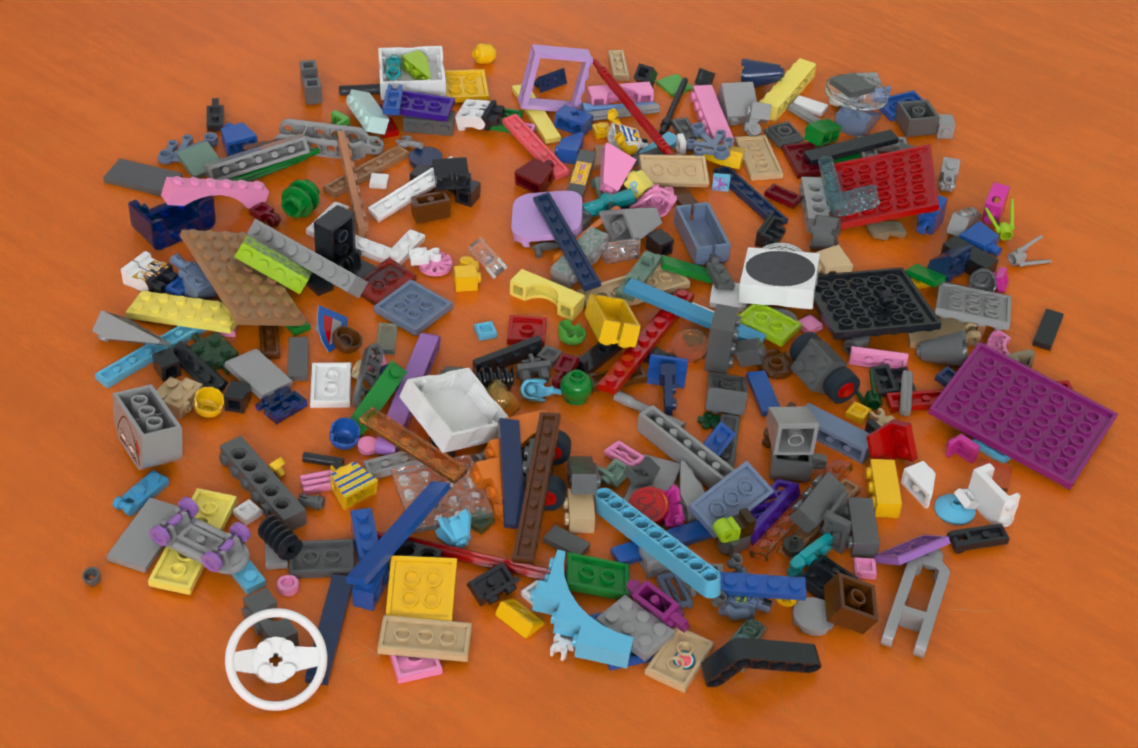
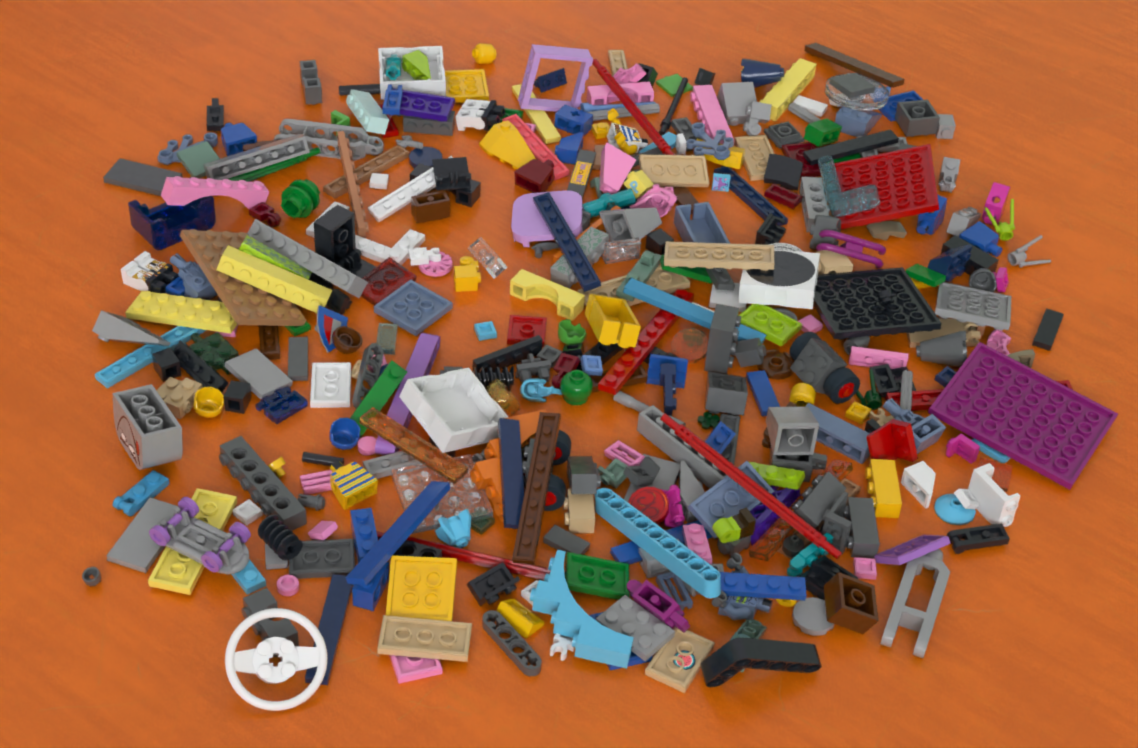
(273, 279): none -> light yellow brick
(323, 530): none -> bright pink tile
(339, 301): none -> black tile
(507, 144): none -> yellow wedge
(514, 641): none -> dark grey beam
(574, 349): none -> black plate
(592, 365): none -> medium blue tile
(629, 75): none -> bright pink tile
(696, 541): none -> bright pink plate
(719, 255): none -> tan plate
(751, 486): none -> red axle
(780, 476): none -> lime plate
(783, 171): none -> black slope
(802, 394): none -> yellow head
(852, 247): none -> magenta piece
(854, 65): none -> reddish brown tile
(925, 430): none -> sand blue brick

